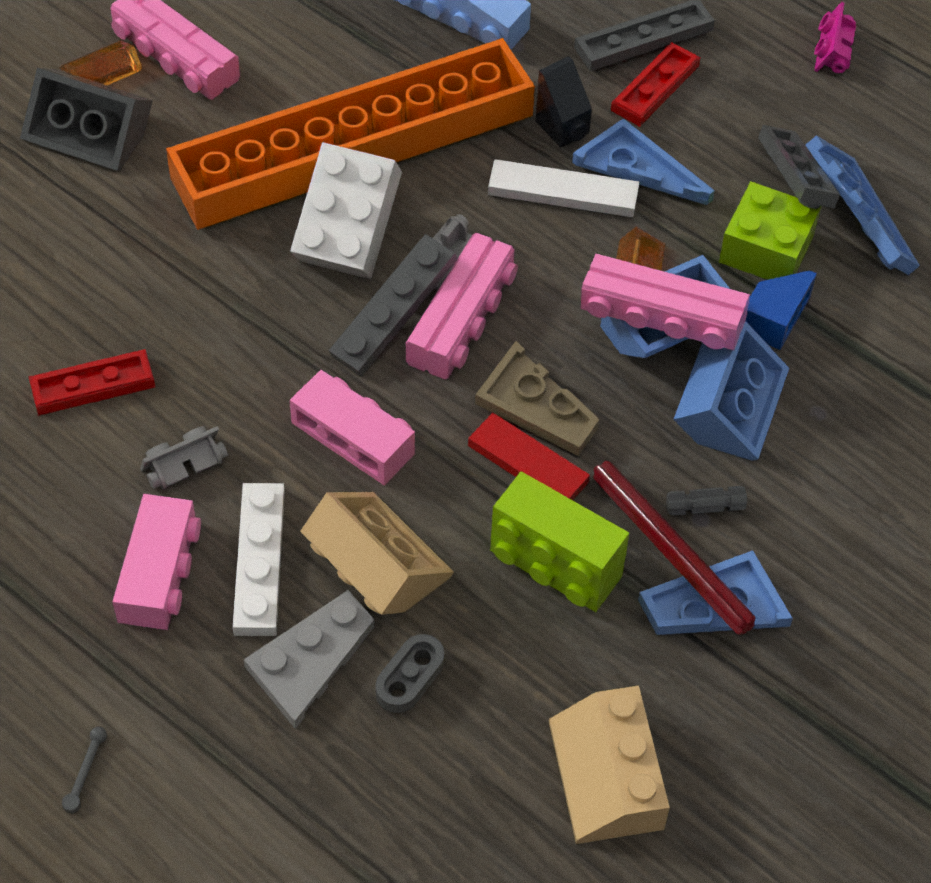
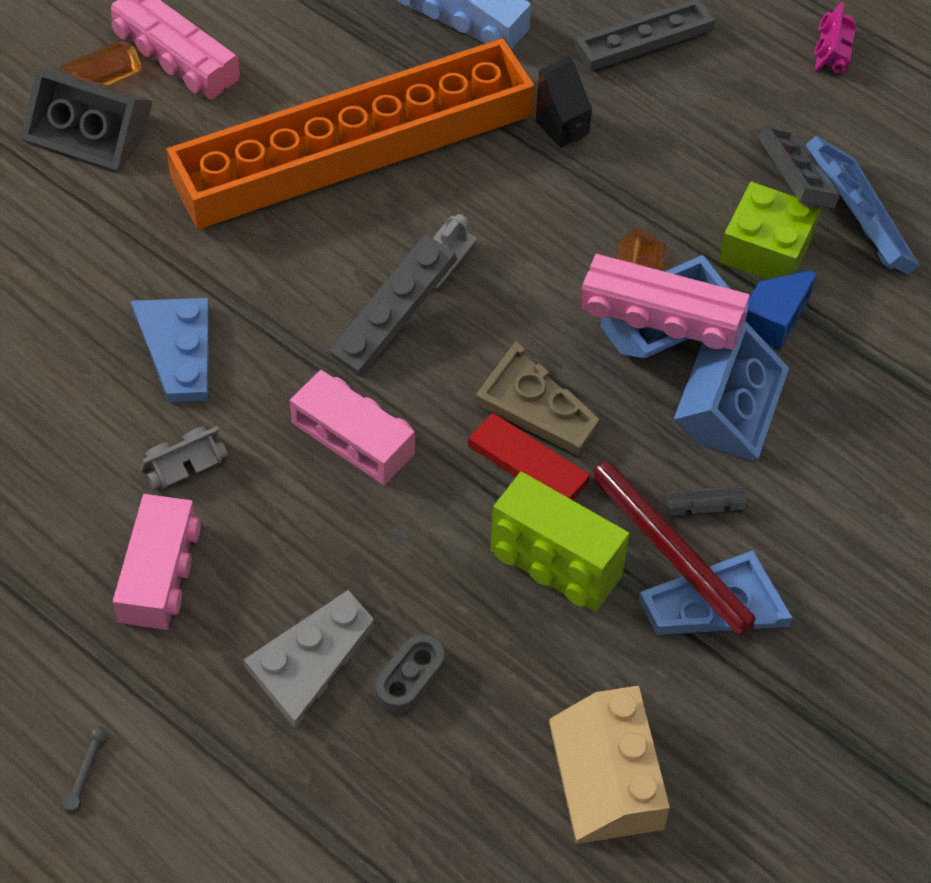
(91, 382): red tile -> none
(178, 344): none -> medium blue wing
(259, 560): white plate -> none
(346, 210): white brick -> none
(374, 551): tan slope -> none
(460, 306): bright pink brick -> none
(563, 188): white tile -> none
(632, 156): medium blue wing -> none
(655, 84): red tile -> none

